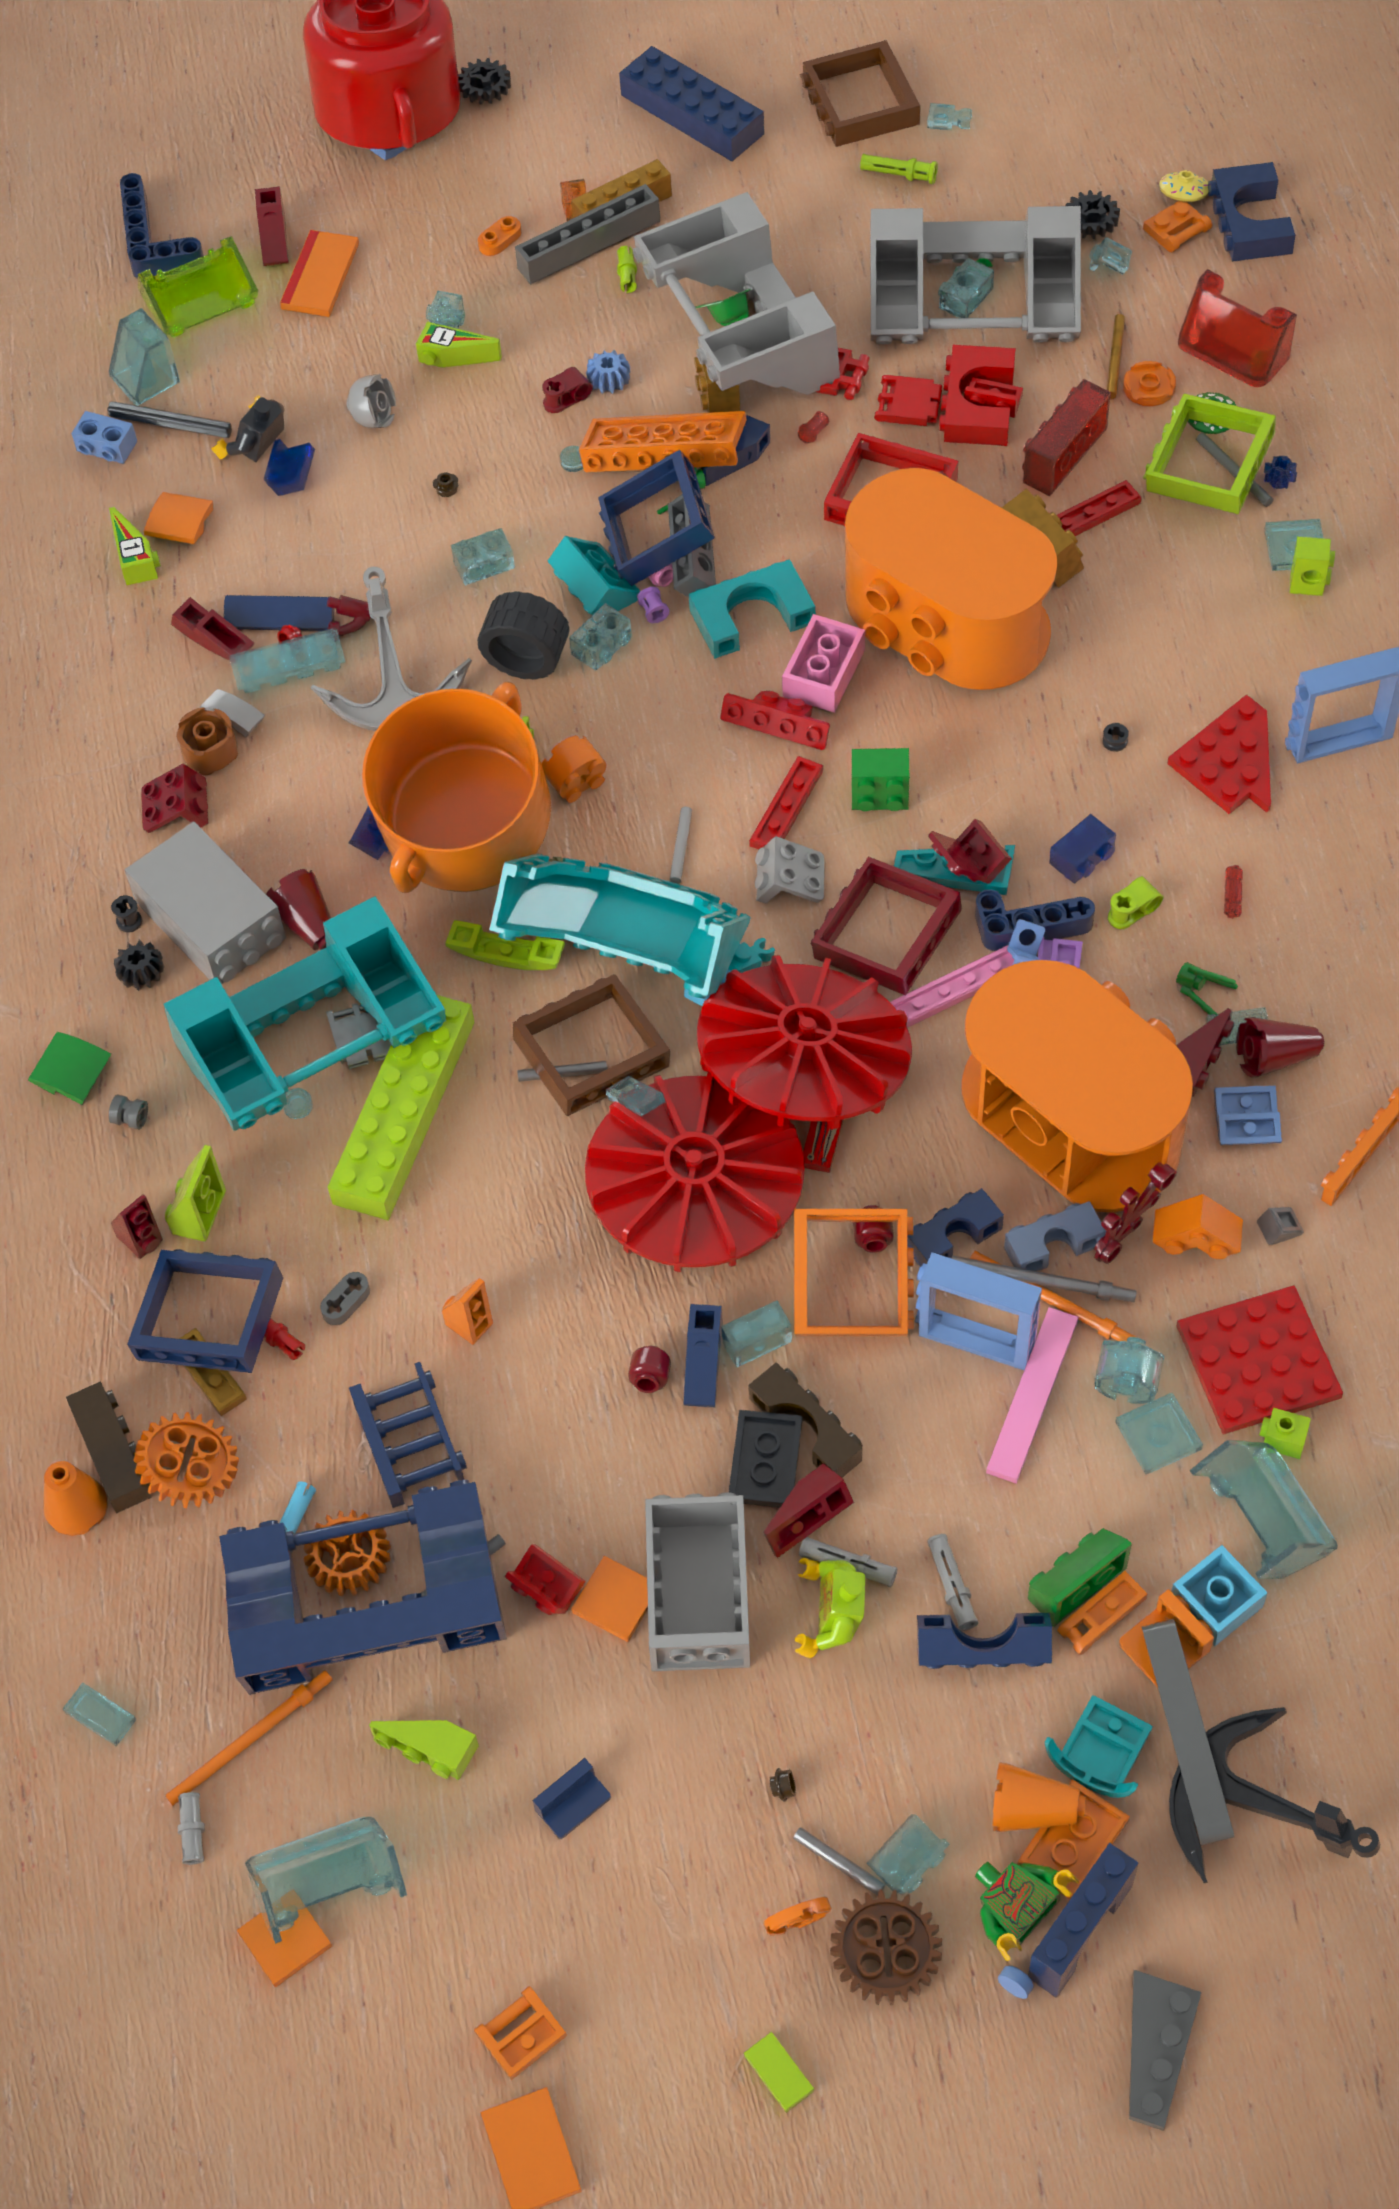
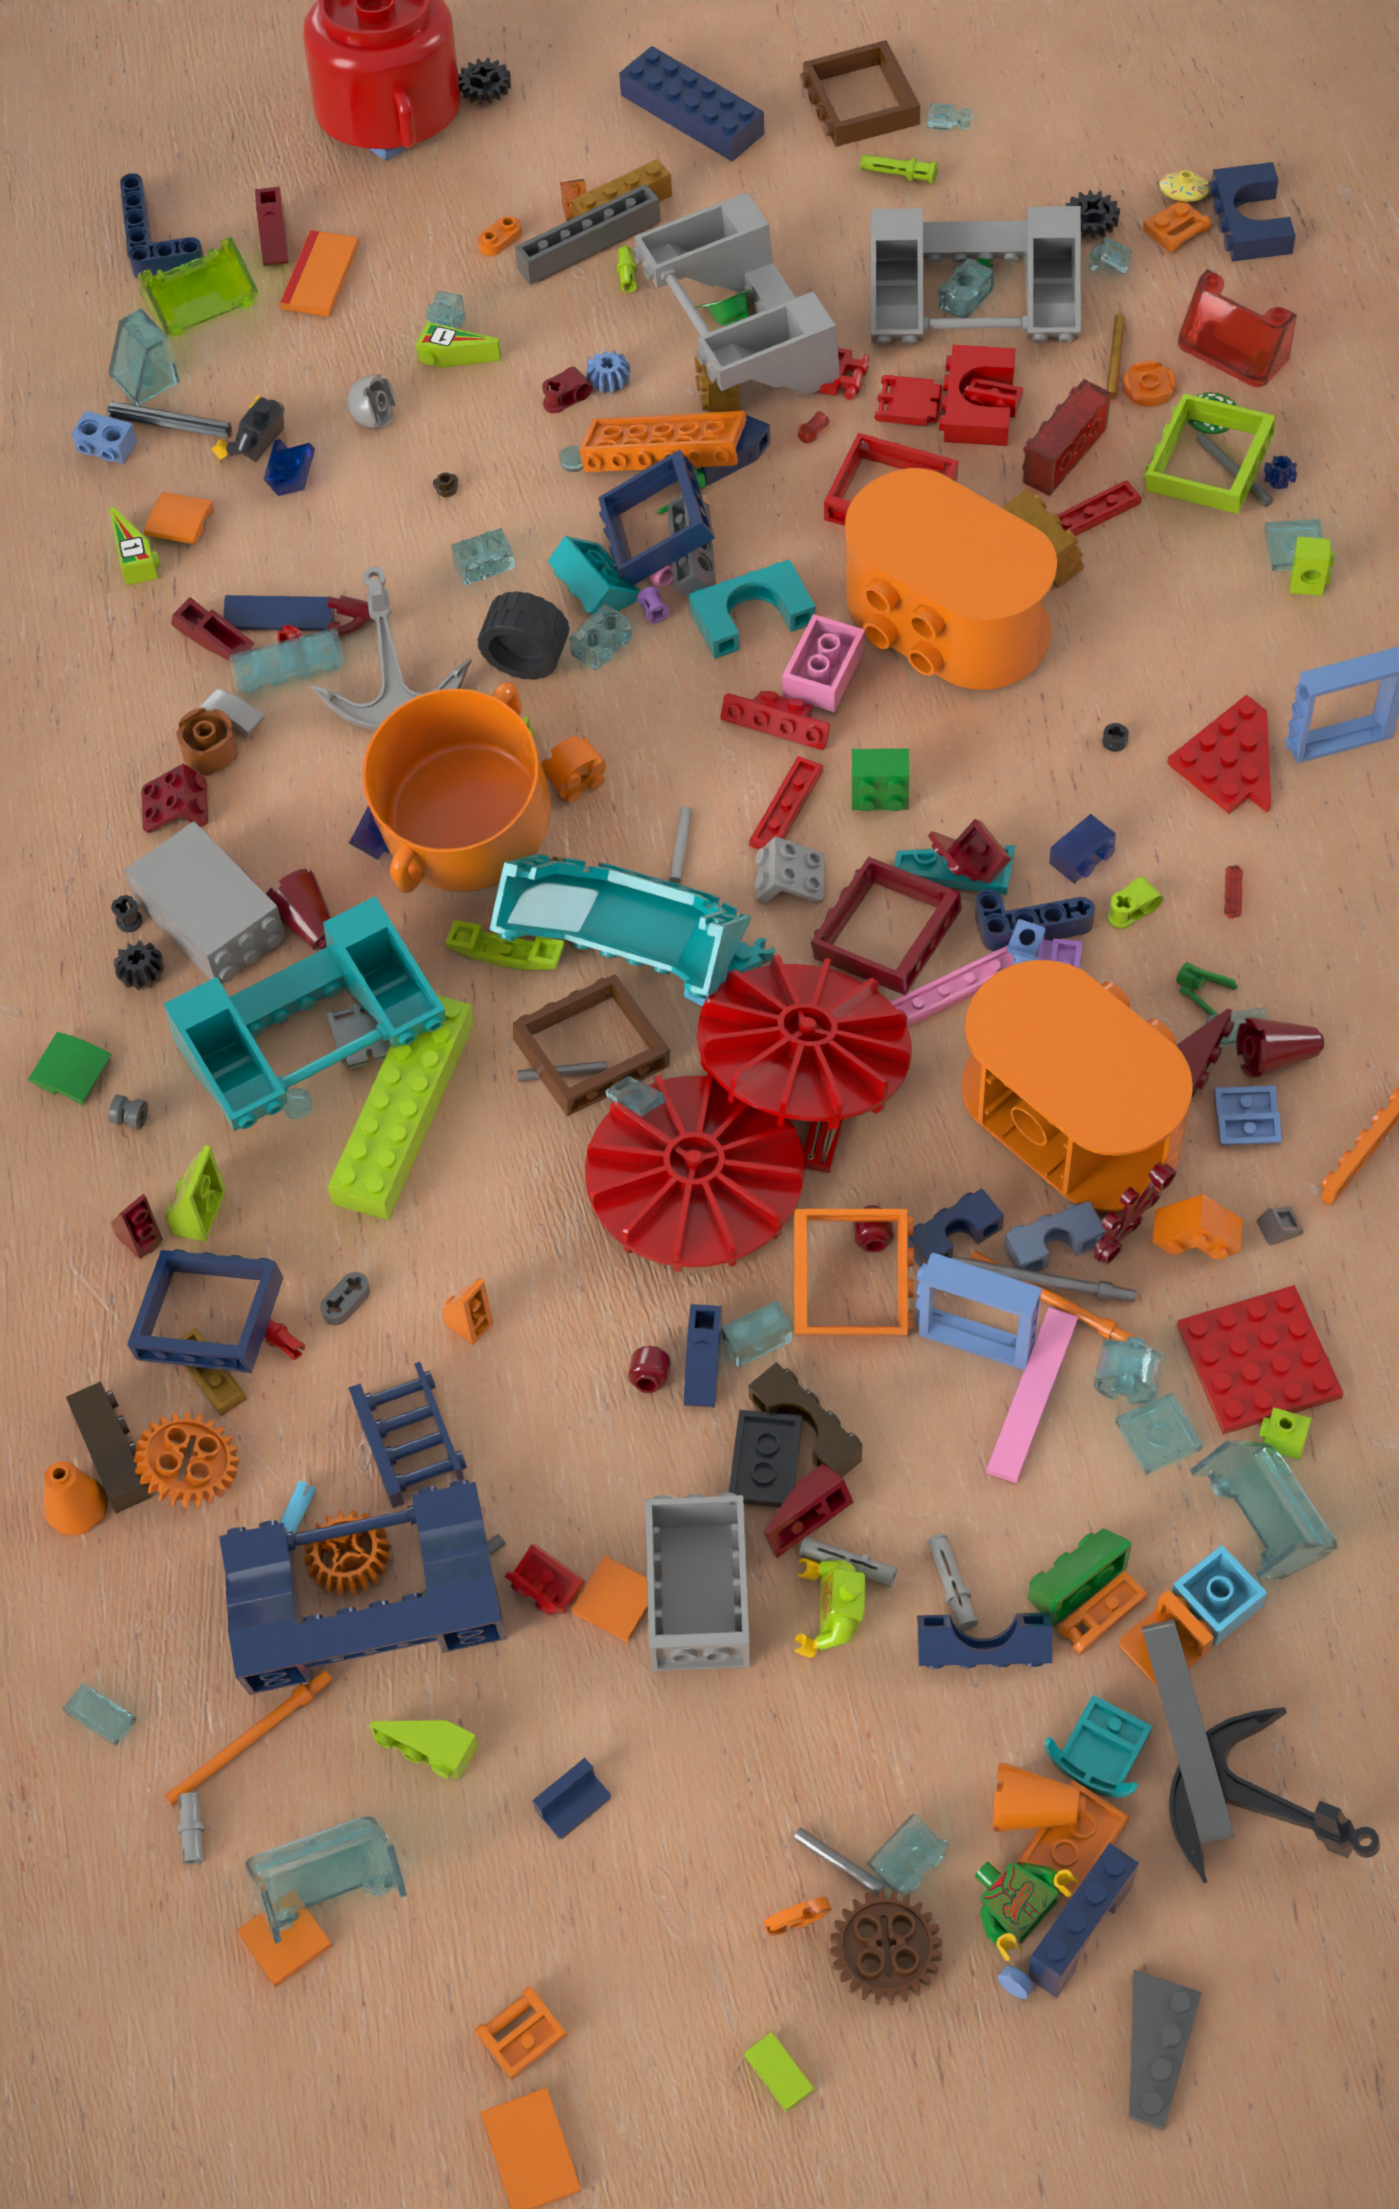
(783, 1784): dark brown plate -> none

